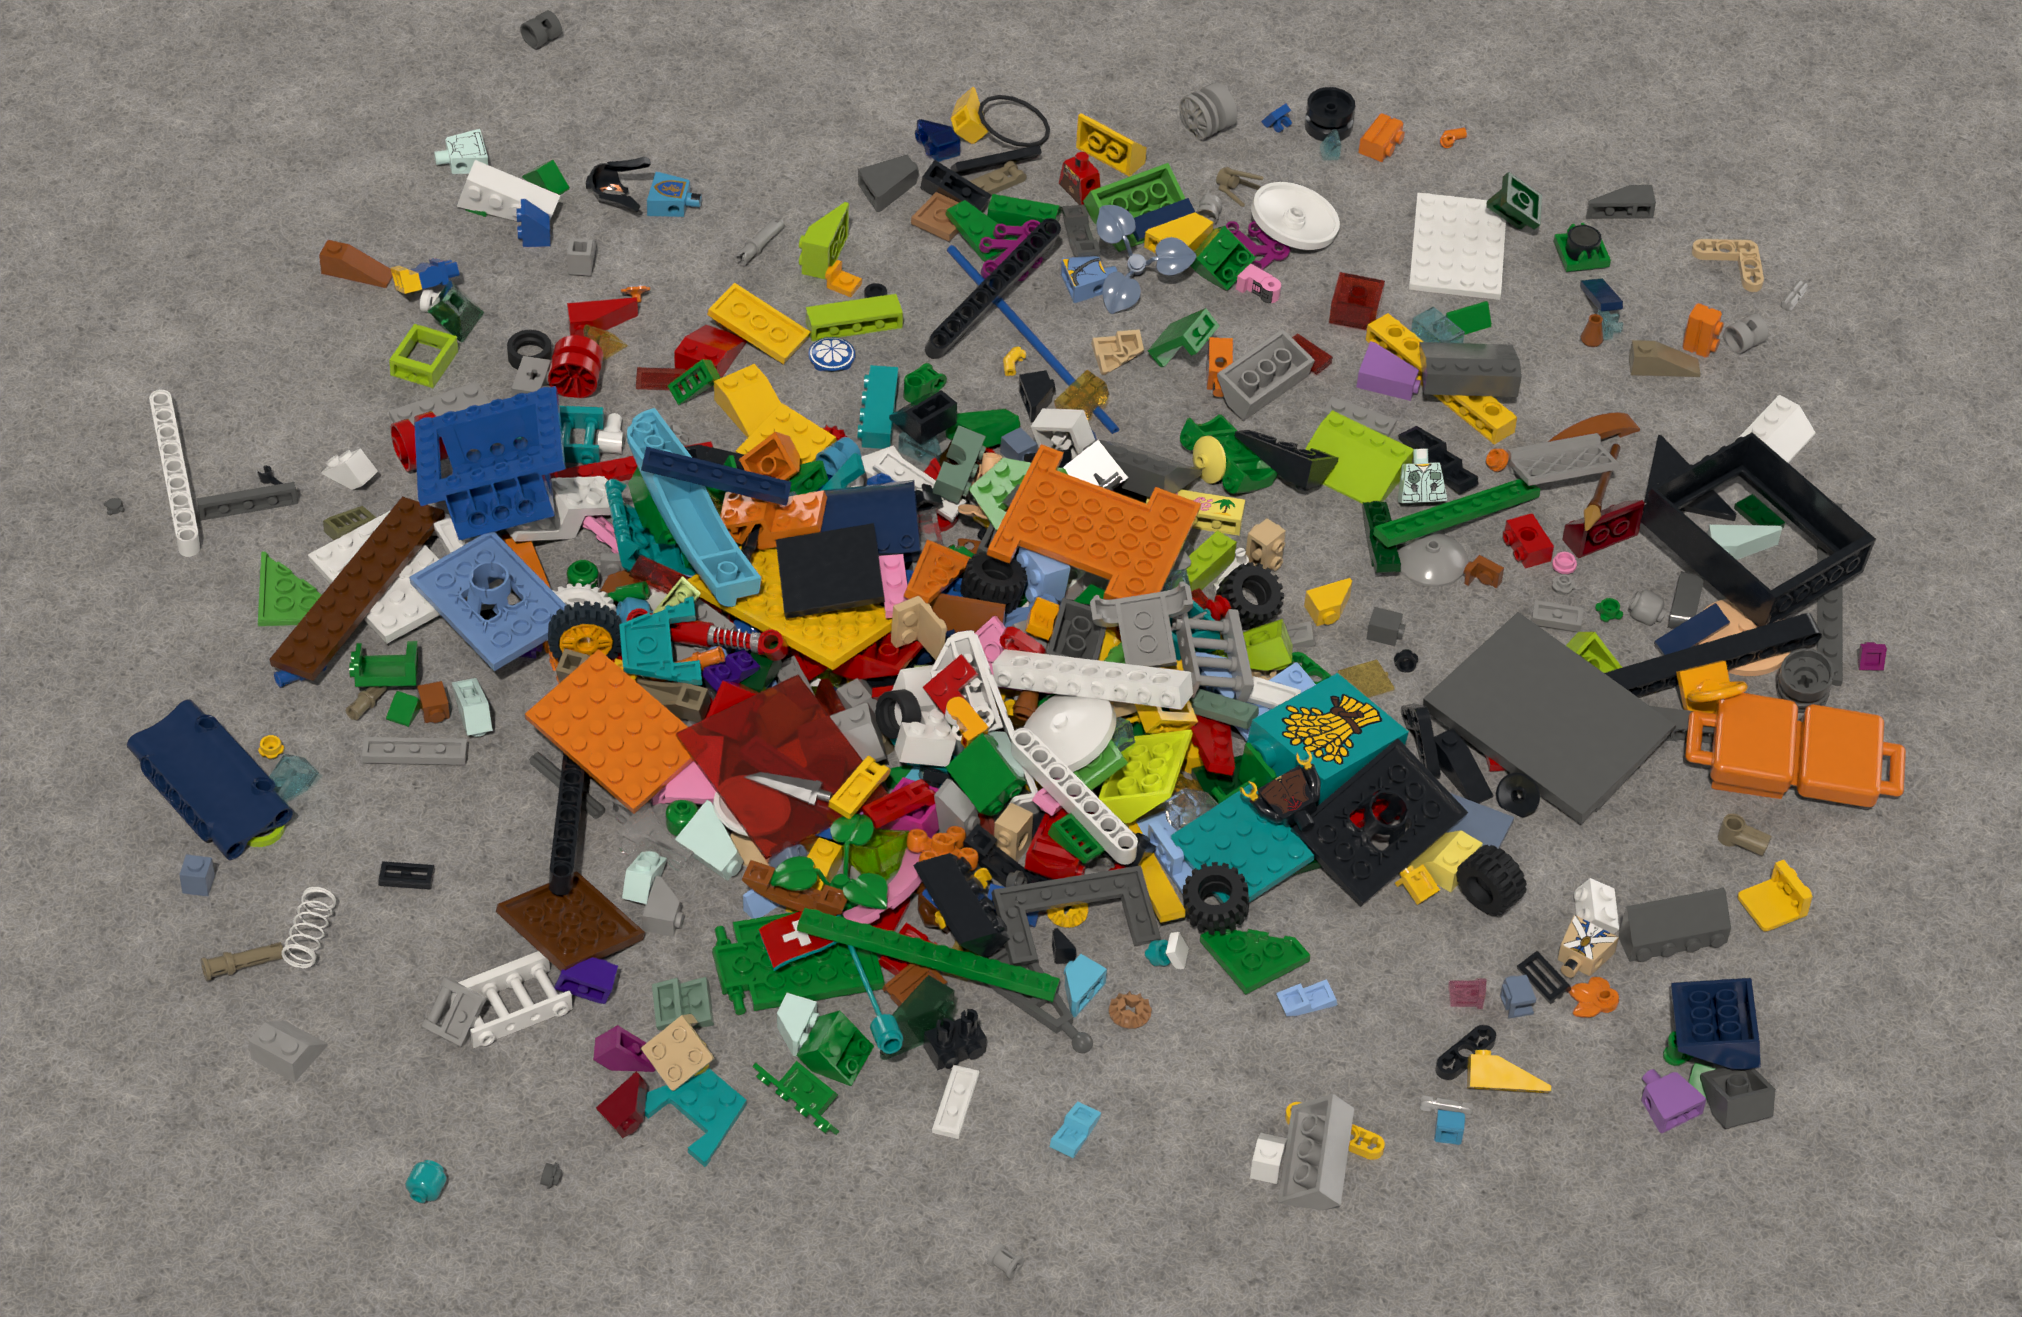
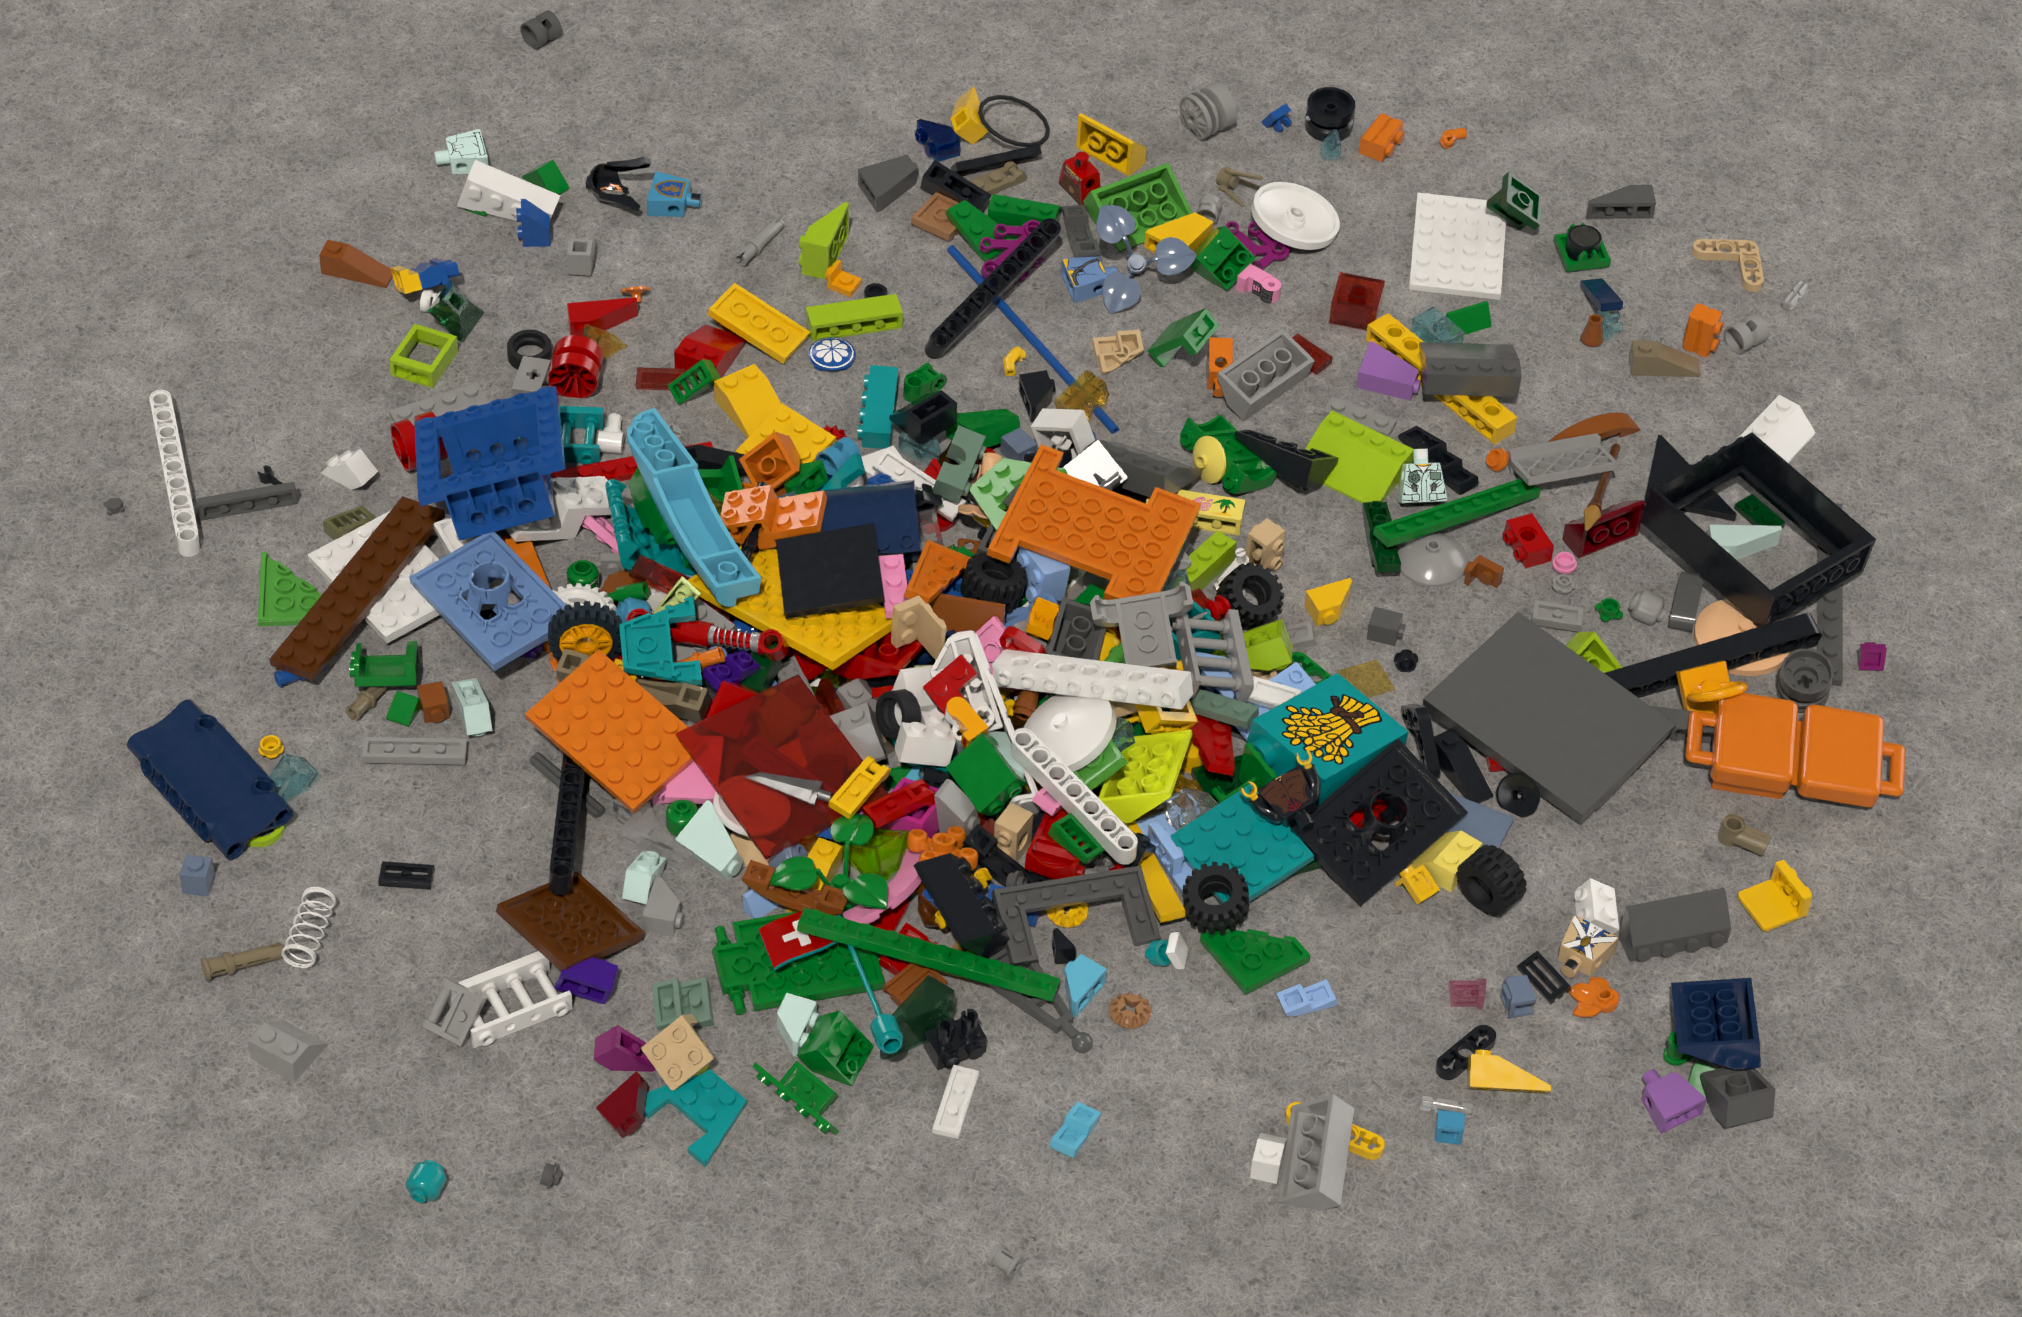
(716, 476): dark blue plate -> none
(1161, 216): dark blue tile -> none
(1693, 630): dark blue tile -> none

